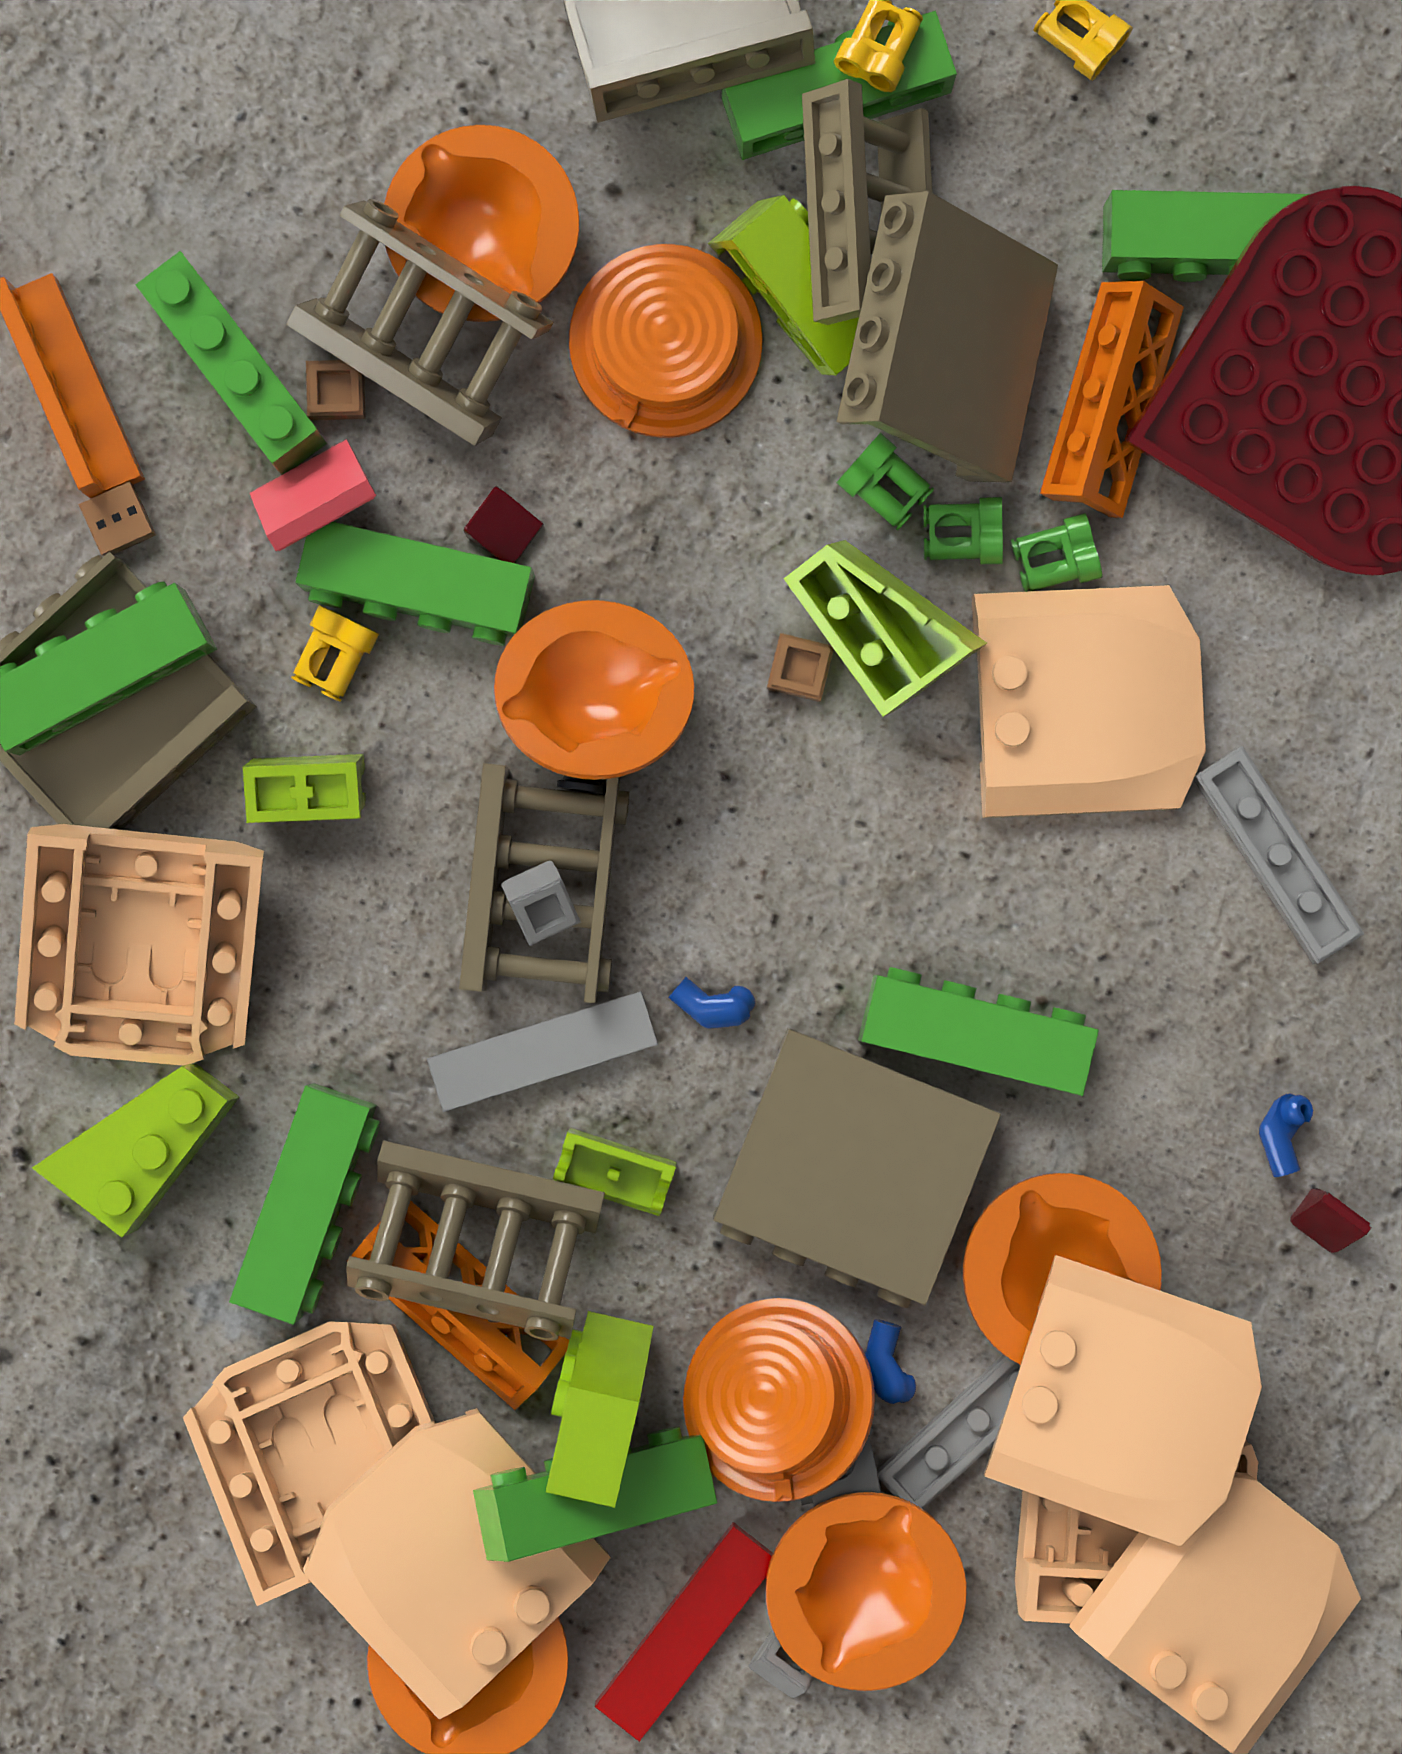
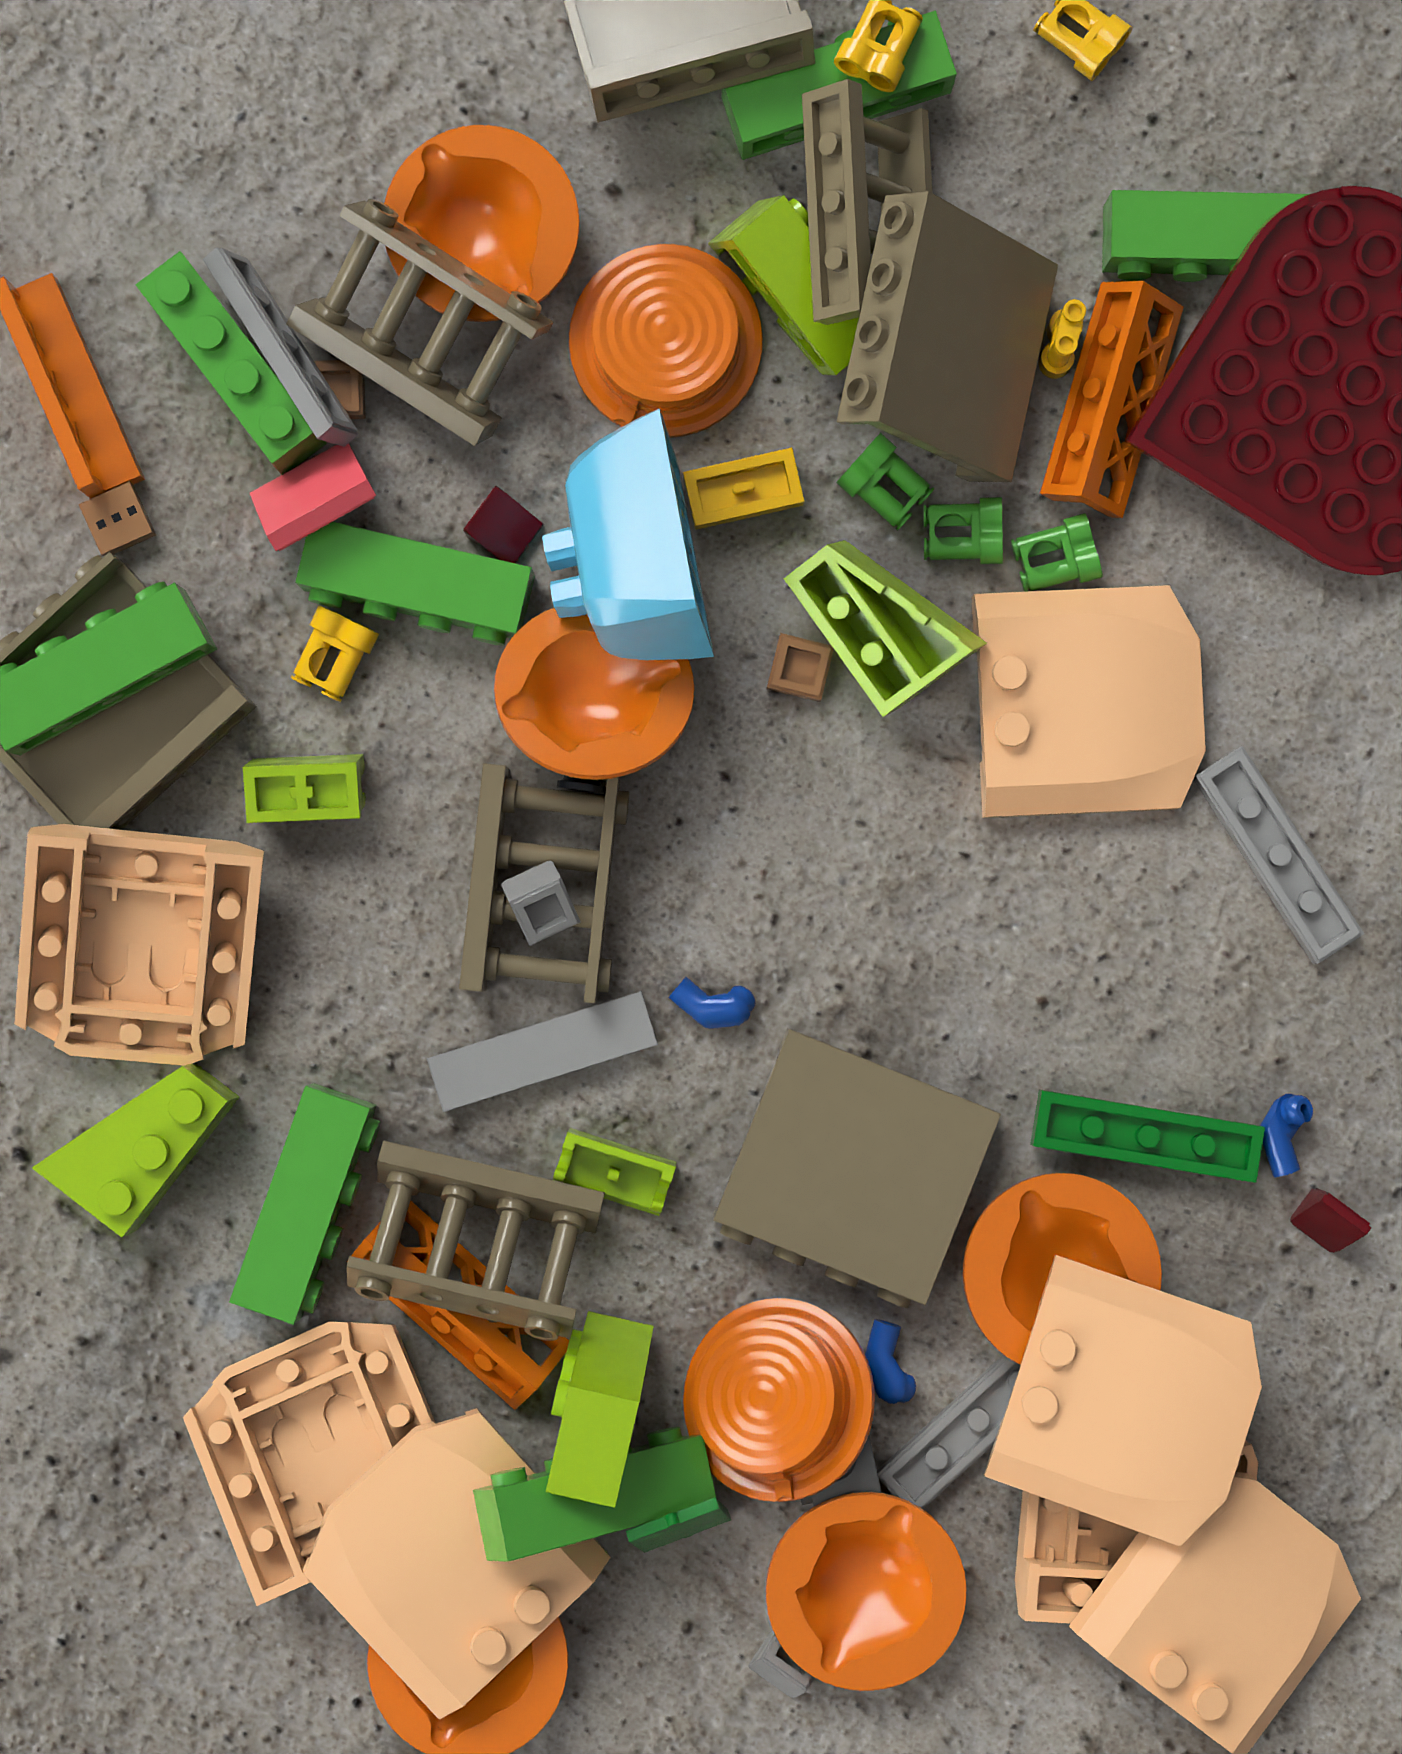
(281, 347): none -> light grey tile
(631, 548): none -> medium azure hips
(678, 1525): none -> green piece
(685, 1632): red tile -> none
(743, 488): none -> yellow plate
(977, 1033): bright green brick -> none
(1063, 335): none -> yellow piece
(1147, 1136): none -> green plate

